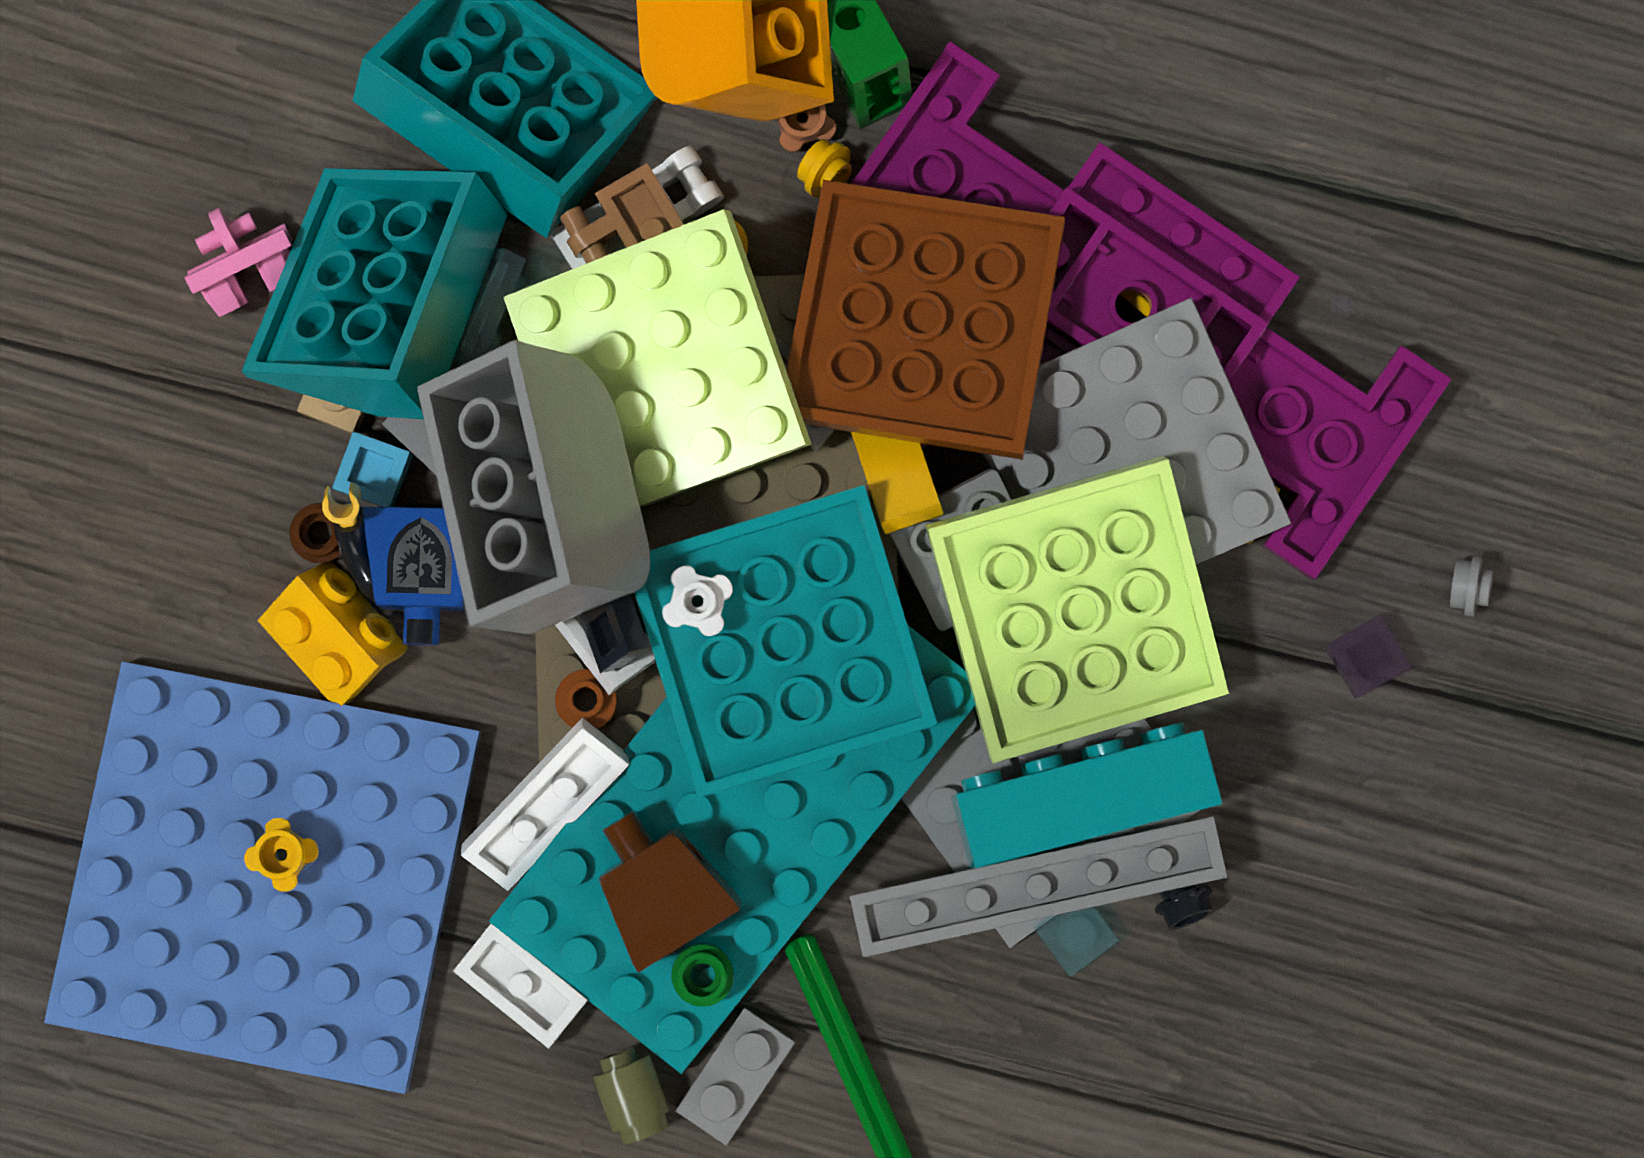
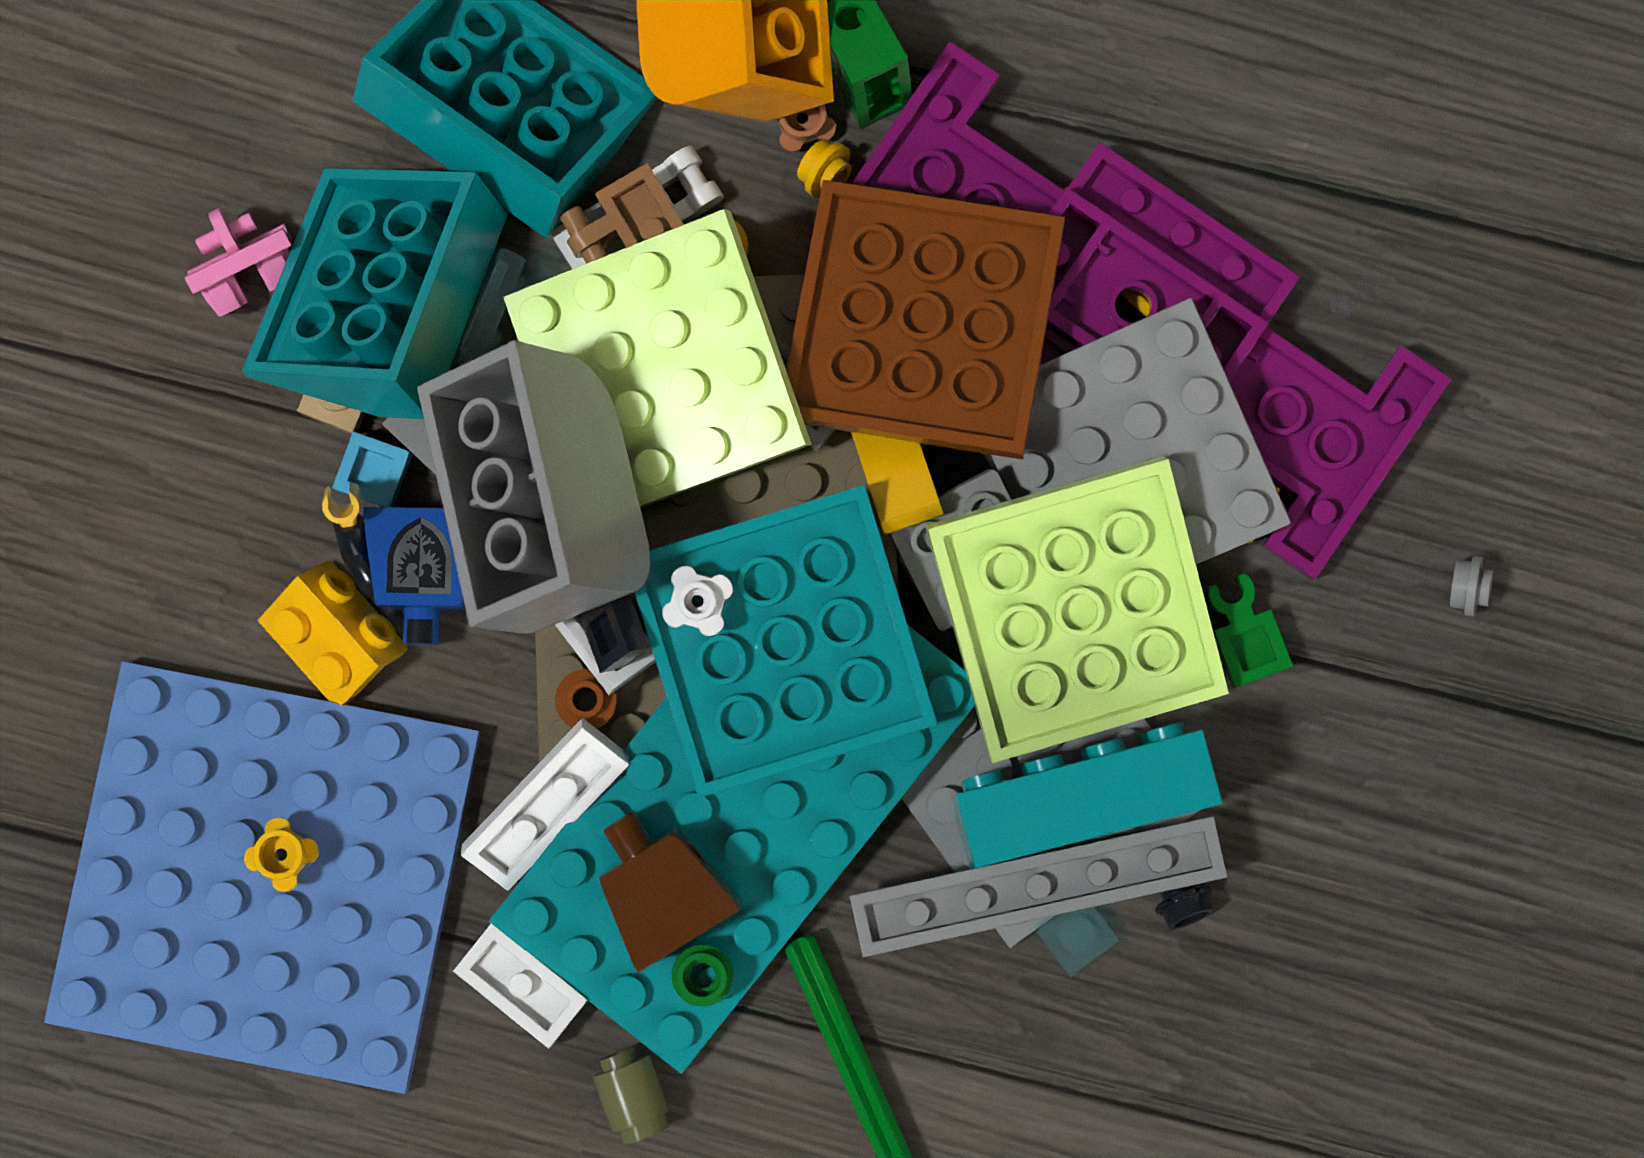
(301, 540): reddish brown plate -> none
(735, 1076): light grey plate -> none
(1249, 643): none -> green plate
(1367, 656): clear purple plate -> none

